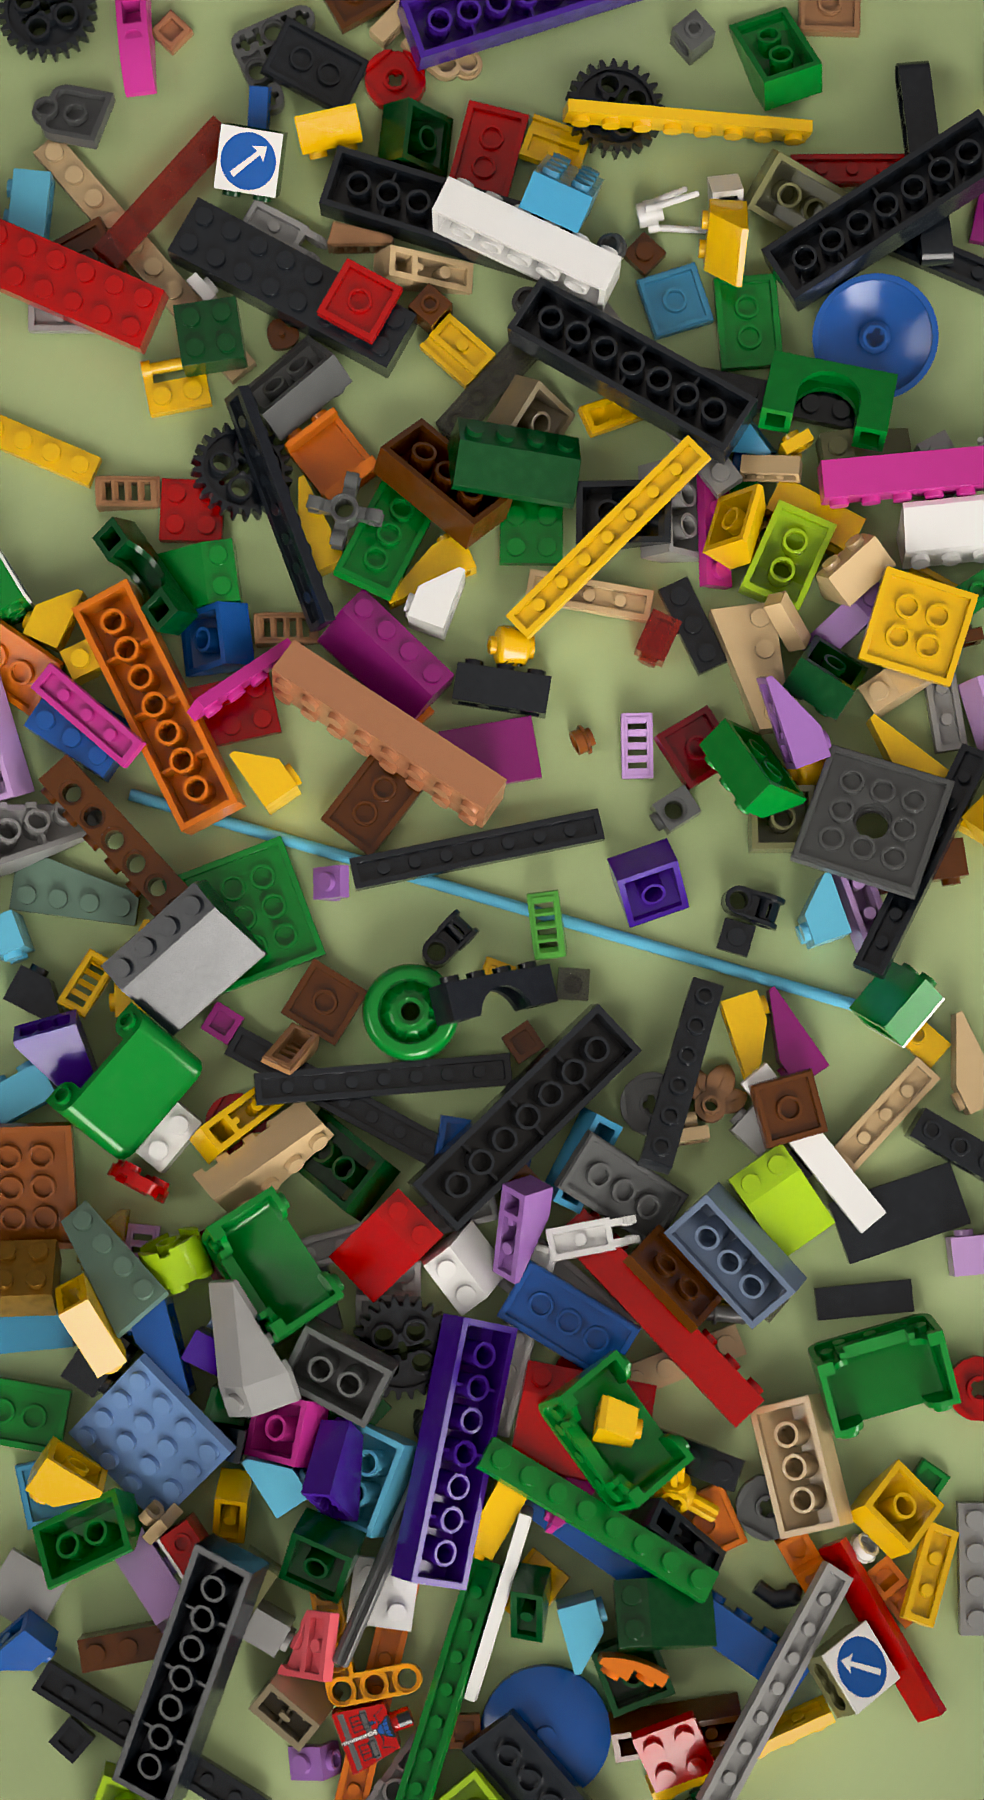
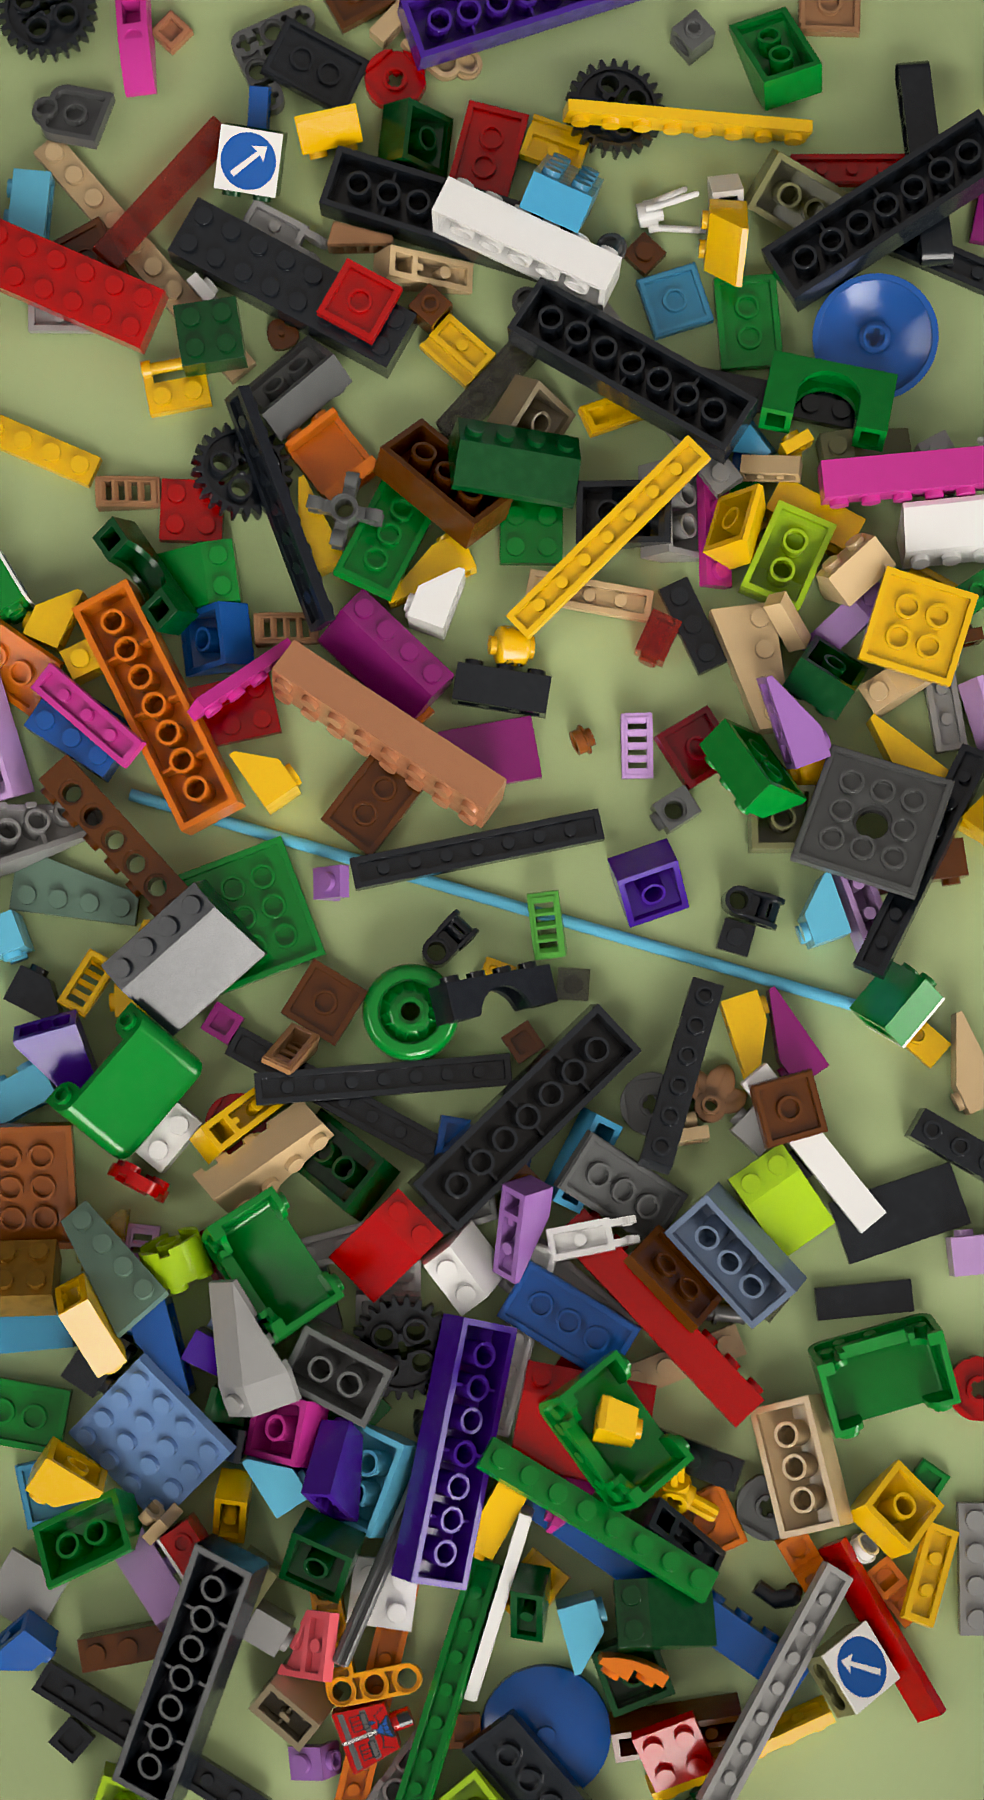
(886, 1113): tan plate -> none

